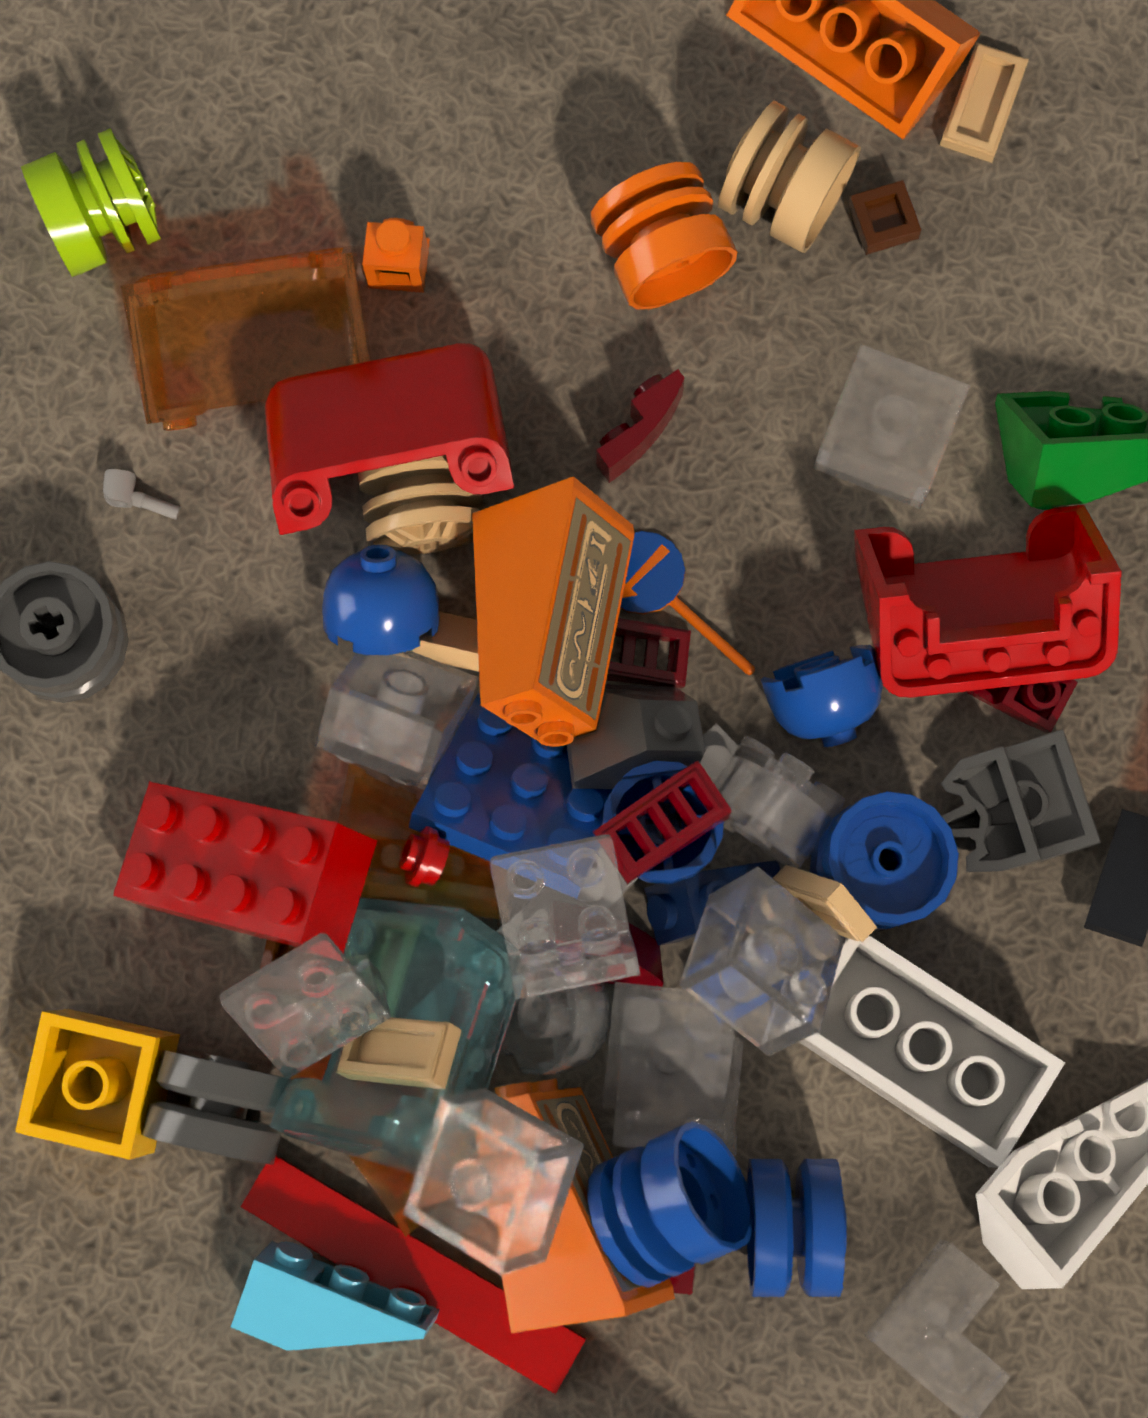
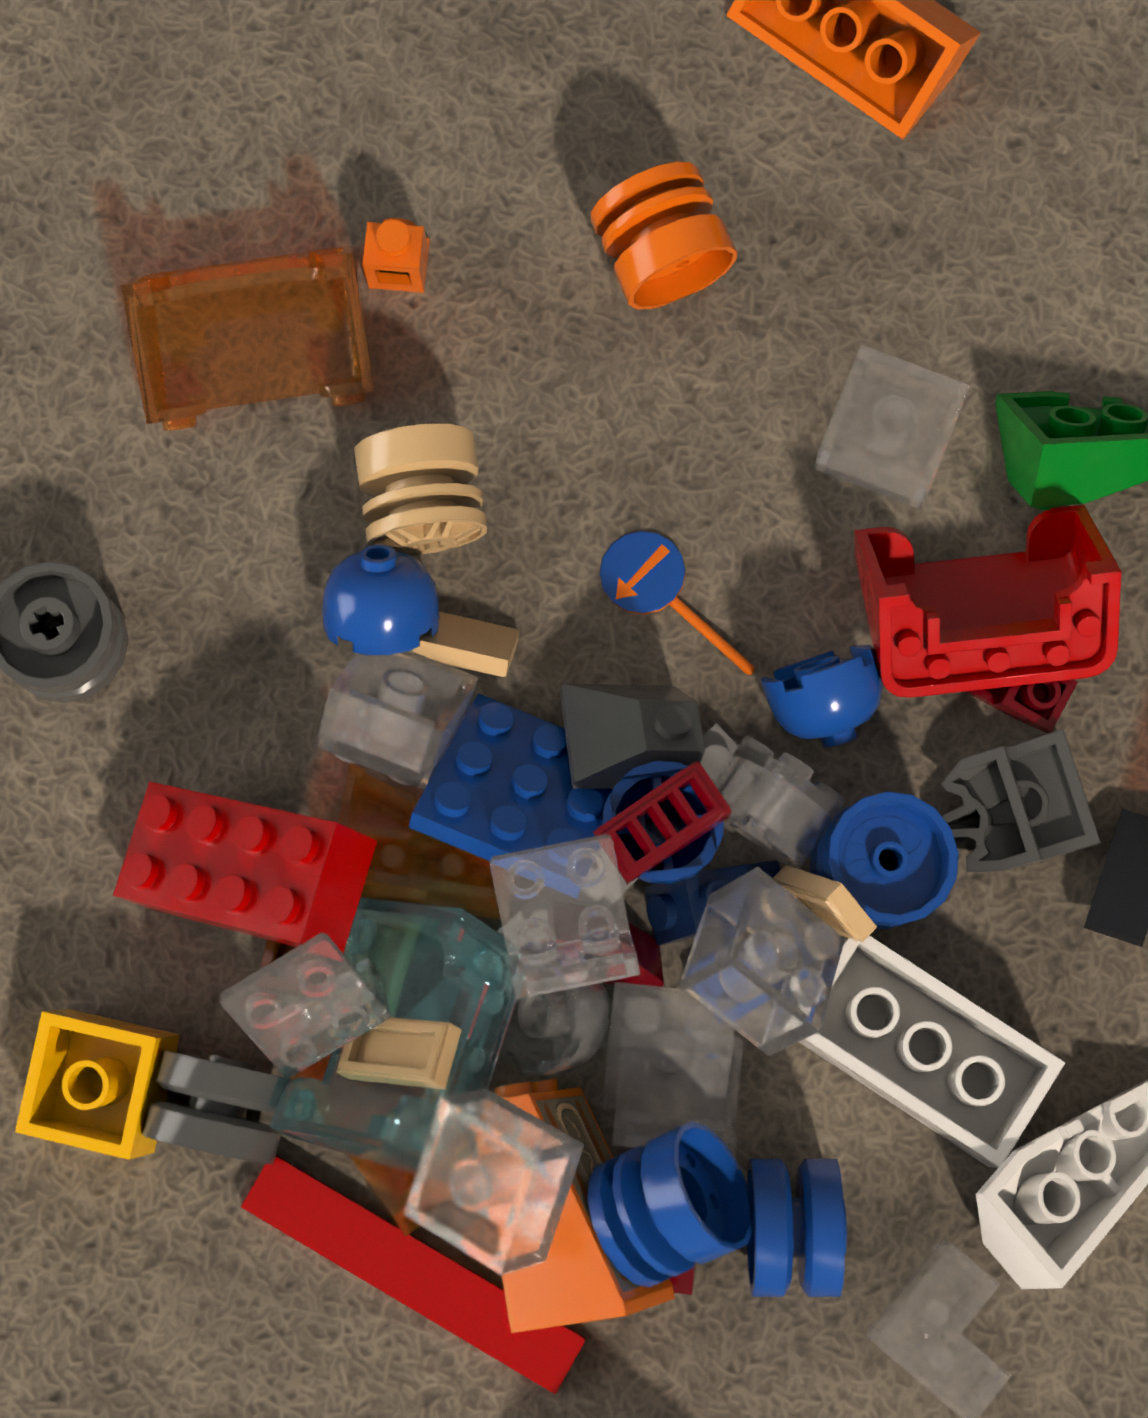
(91, 202): lime wheel -> none
(120, 492): light grey hand -> none
(314, 1305): medium azure slope -> none
(381, 418): red windscreen -> none
(424, 857): red plate -> none
(548, 607): orange slope -> none
(648, 674): dark red slope -> none
(651, 412): dark red slope -> none
(789, 177): tan wheel -> none
(884, 217): reddish brown plate -> none
(984, 102): tan tile -> none

